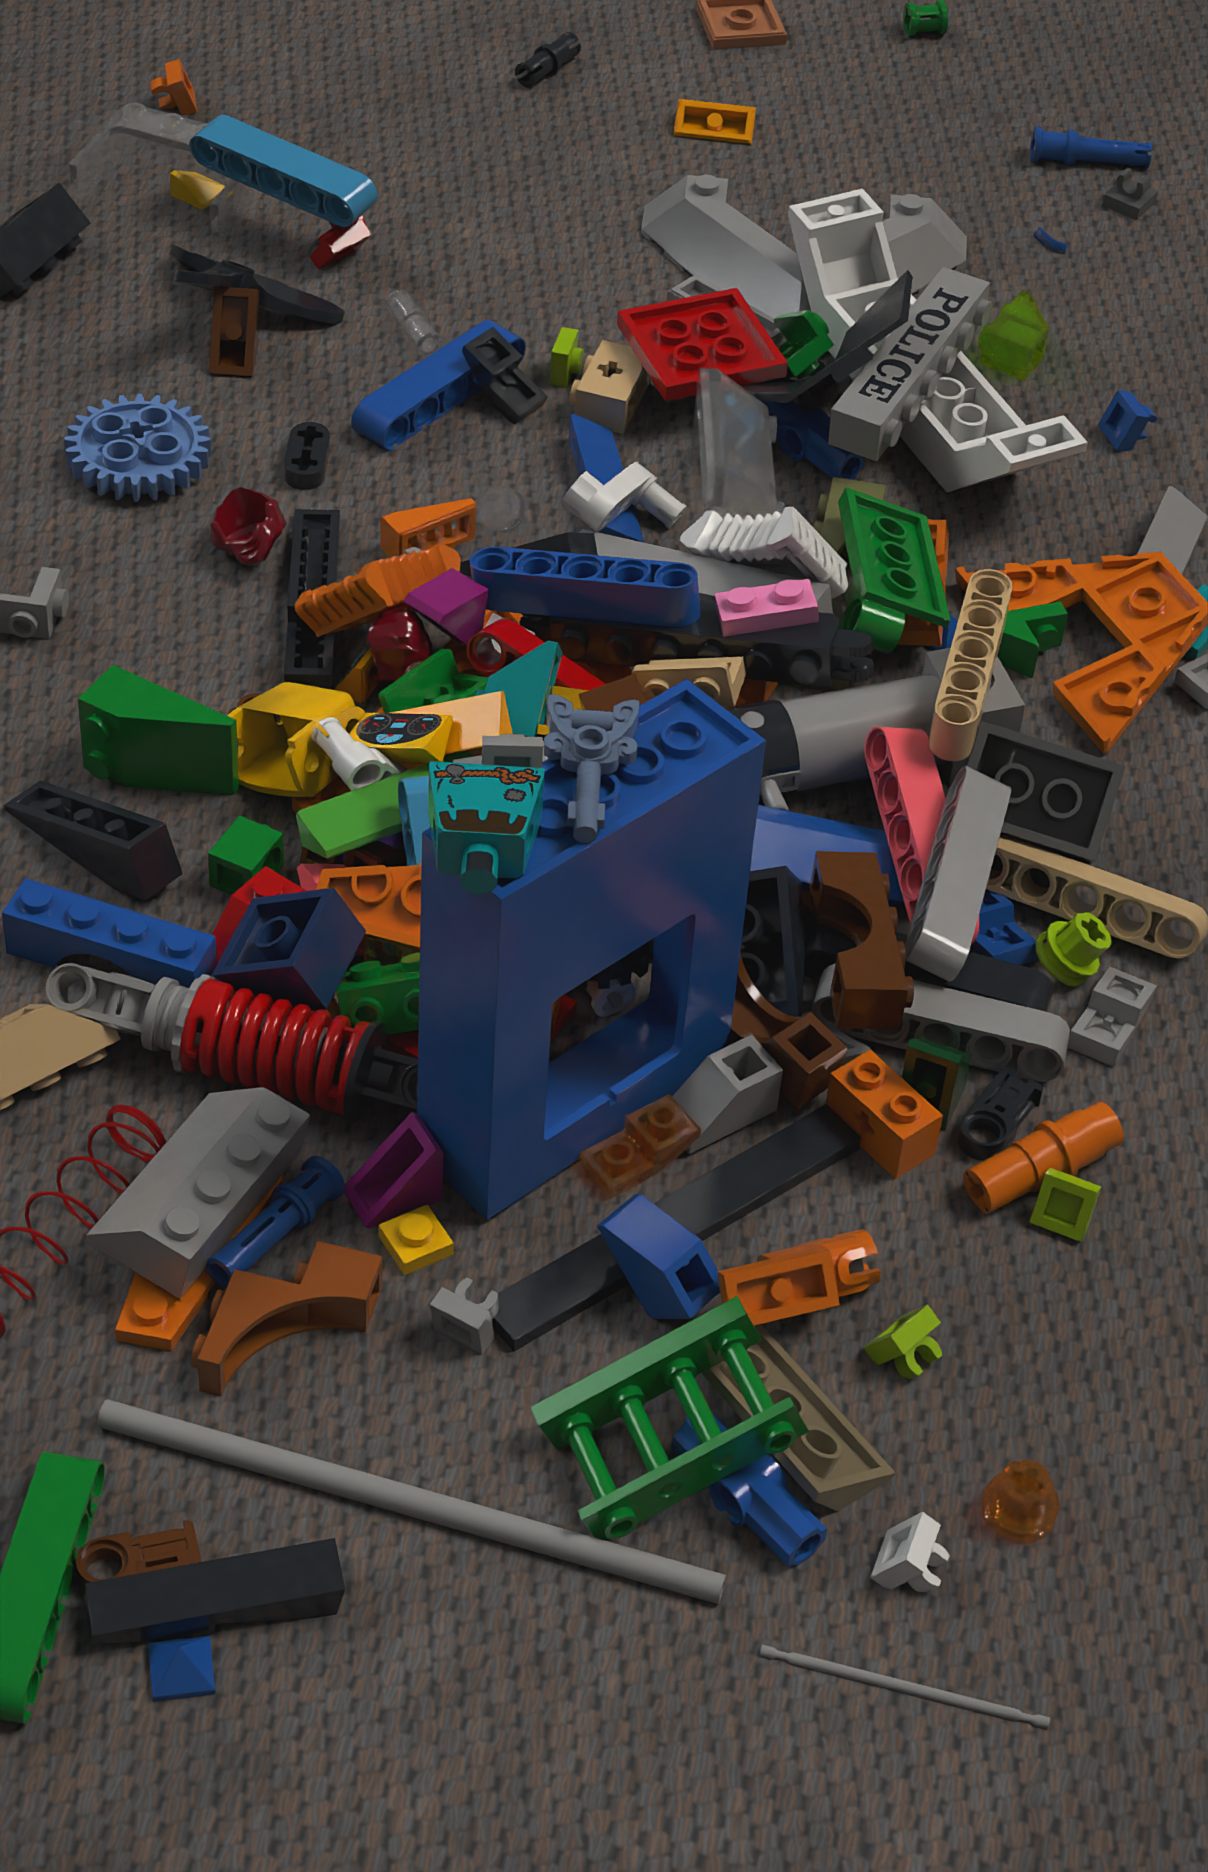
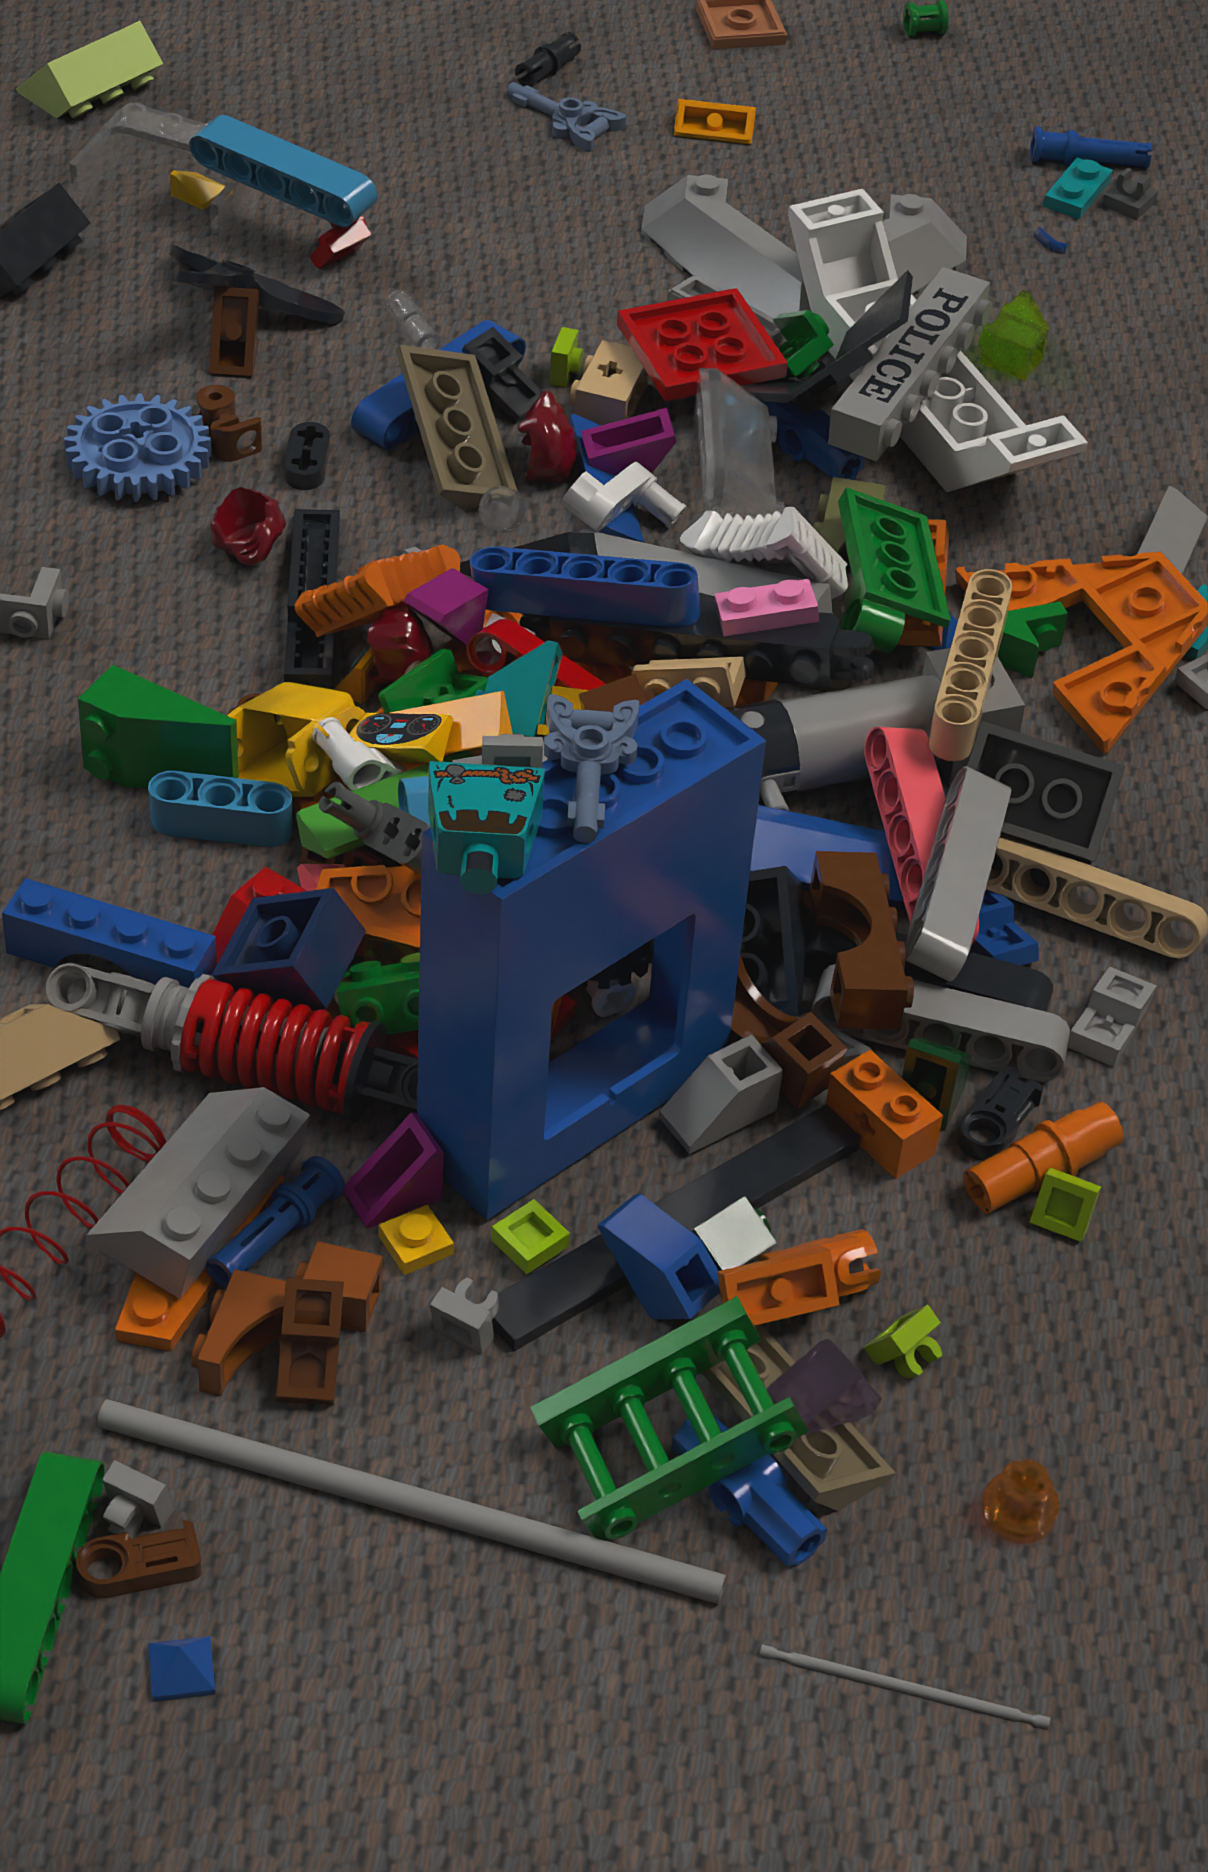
(93, 73): none -> yellowish green slope
(108, 841): black slope -> none
(134, 1498): none -> light grey tile
(178, 88): orange tile -> none
(195, 1597): black slope -> none
(220, 808): none -> dark azure beam
(225, 429): none -> reddish brown leg
(243, 853): green brick -> none
(310, 1341): none -> reddish brown slope
(378, 825): none -> dark grey beam
(402, 528): orange slope -> none
(455, 424): none -> dark tan slope
(530, 1236): none -> lime plate
(550, 441): none -> dark red hair
(570, 115): none -> sand blue piece
(623, 442): none -> magenta slope
(645, 1146): clear orange slope -> none
(735, 1235): none -> brick
(825, 1388): none -> clear purple slope
(907, 1553): white tile -> none
(1073, 948): lime piece -> none
(1078, 187): none -> teal plate
(1125, 420): blue tile -> none

